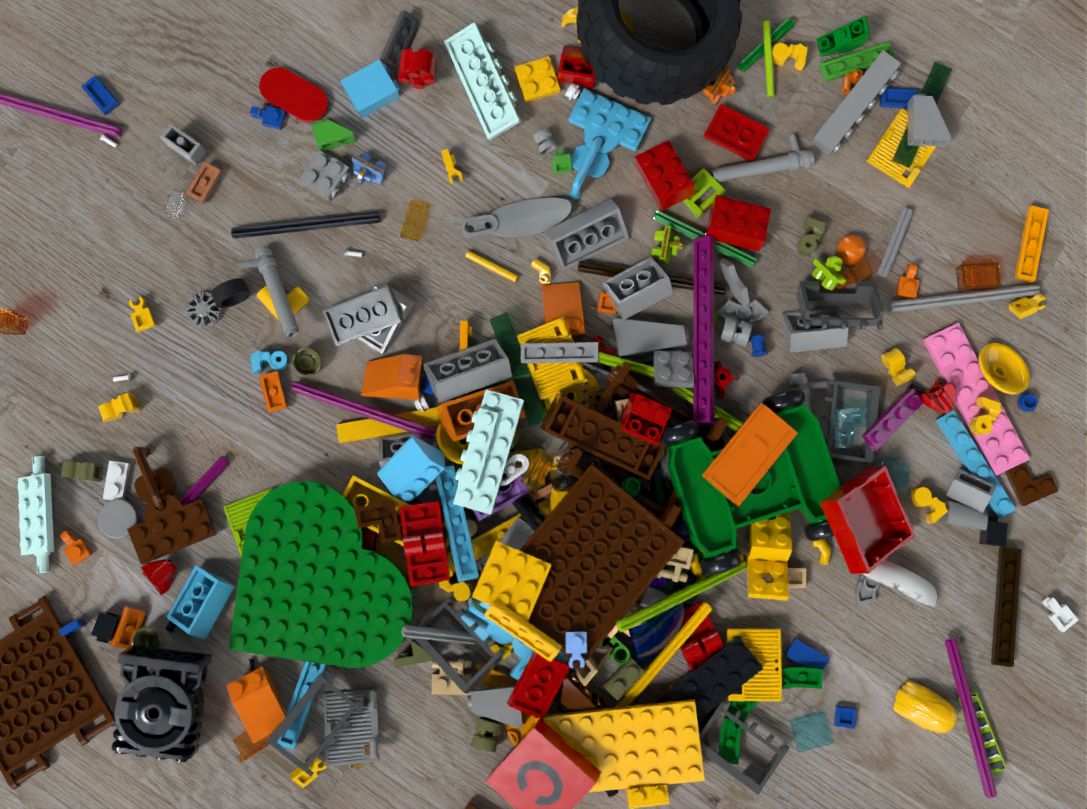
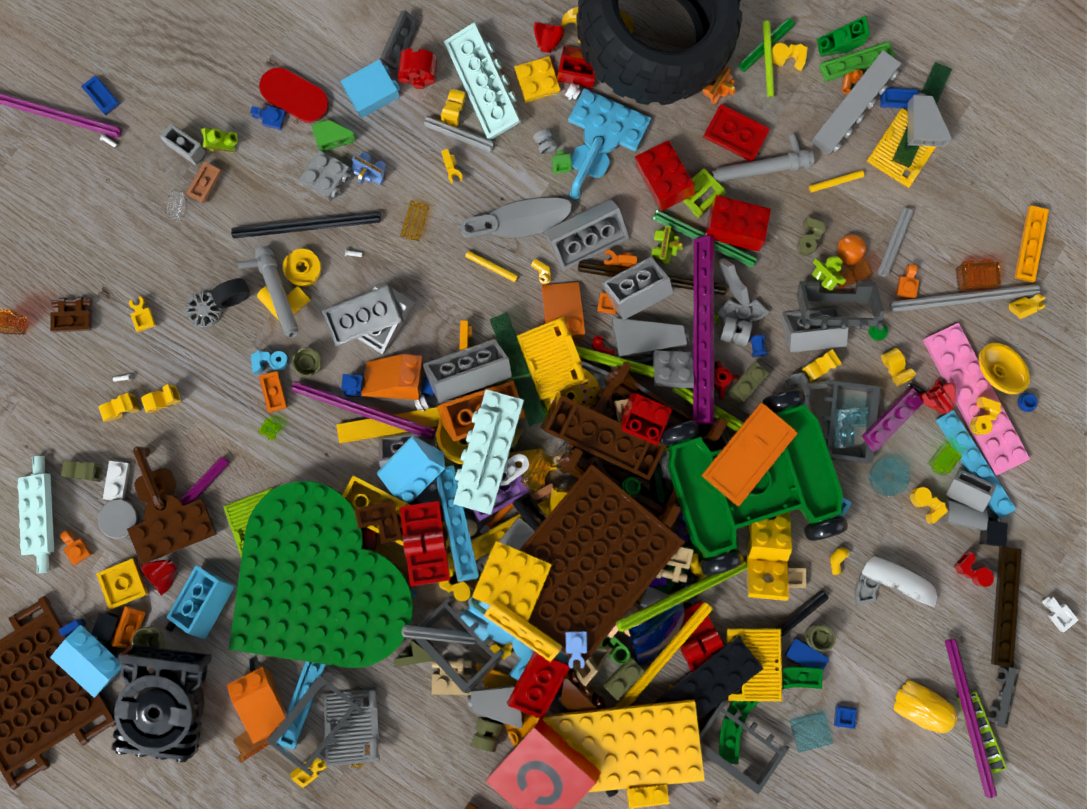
(70, 320): none -> reddish brown plate
(87, 661): none -> medium azure slope
(122, 584): none -> yellow plate
(157, 400): none -> yellow leg
(219, 140): none -> lime hips
(263, 430): none -> clear neon green plate
(294, 260): none -> yellow plate
(352, 385): none -> blue brick
(454, 104): none -> yellow leg
(458, 133): none -> light grey axle
(496, 518): none -> orange bar
(548, 36): none -> red brick
(560, 352): light grey plate -> none
(624, 260): none -> orange plate
(748, 383): none -> olive brick
(801, 613): none -> black axle
(819, 637): none -> olive wheel
(821, 365): none -> yellow leg
(825, 550): yellow arm -> none
(836, 181): none -> yellow bar
(837, 558): none -> yellow arm
(867, 520): red tile -> none
(878, 335): none -> green plate
(944, 460): none -> clear neon green brick
(980, 576): none -> red leg
(1005, 697): none -> dark grey plate
(1030, 490): reddish brown plate -> none

